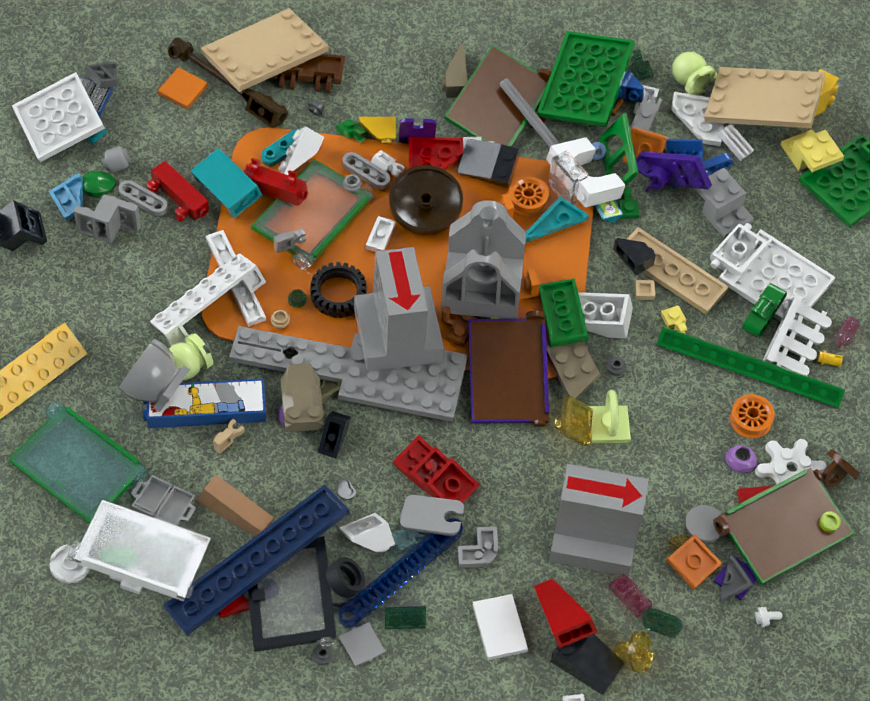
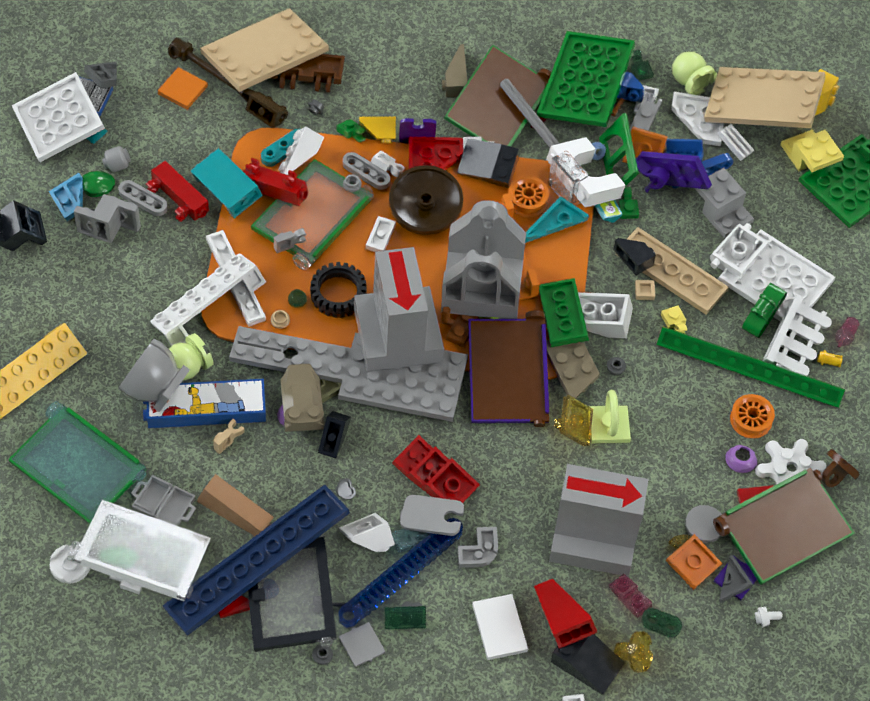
(337, 582): black tyre -> none
(829, 522): lime tile -> none

